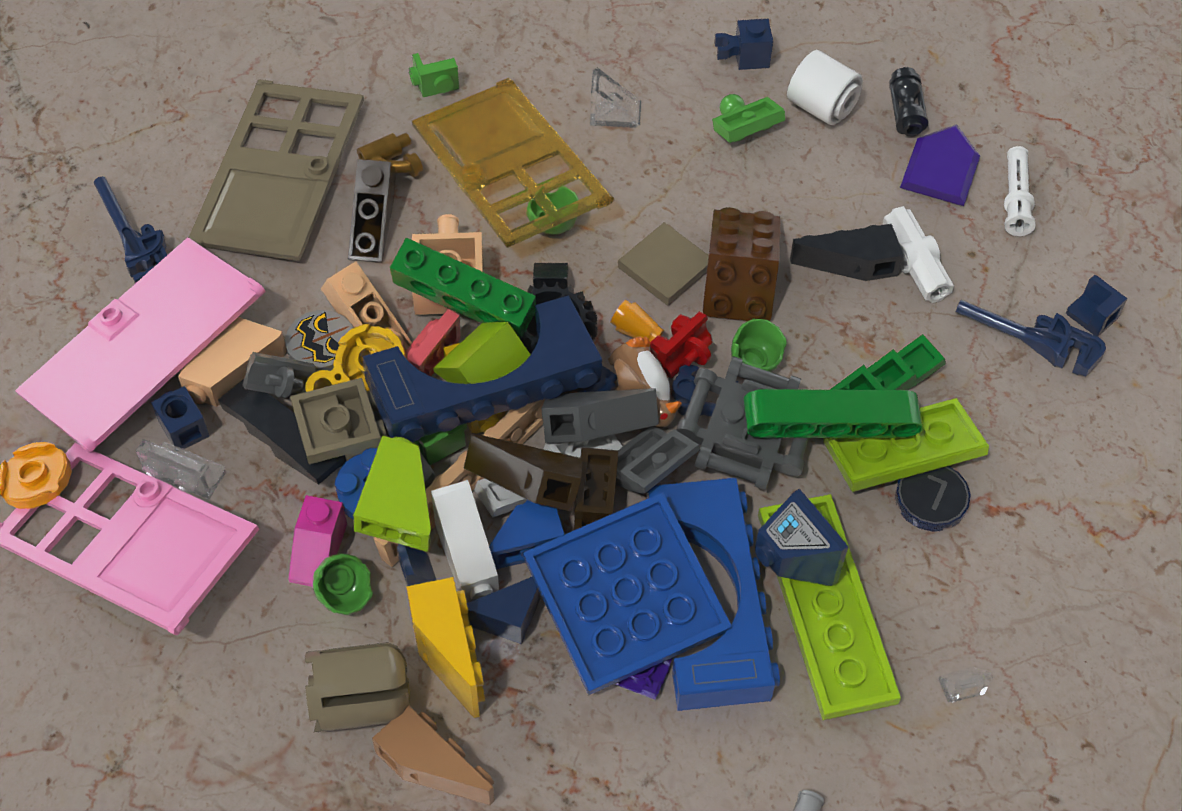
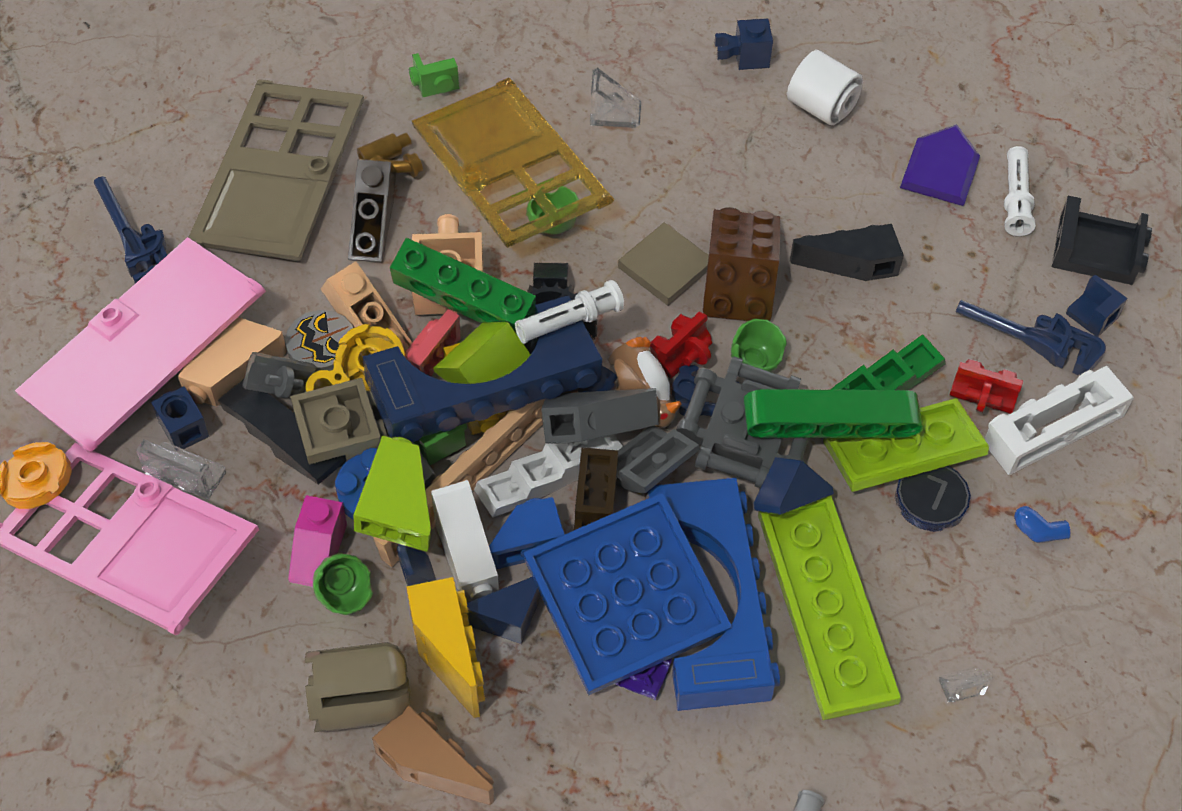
(525, 470): dark brown slope -> none
(584, 307): none -> white pin
(635, 322): light orange cone -> none
(743, 120): bright green plate -> none
(790, 486): none -> dark blue slope
(801, 543): dark blue slope -> none
(906, 88): black piece -> none
(920, 255): white piece -> none
(986, 386): none -> red hips
(1012, 435): none -> white brick
(1037, 528): none -> blue arm
(1100, 244): none -> black panel

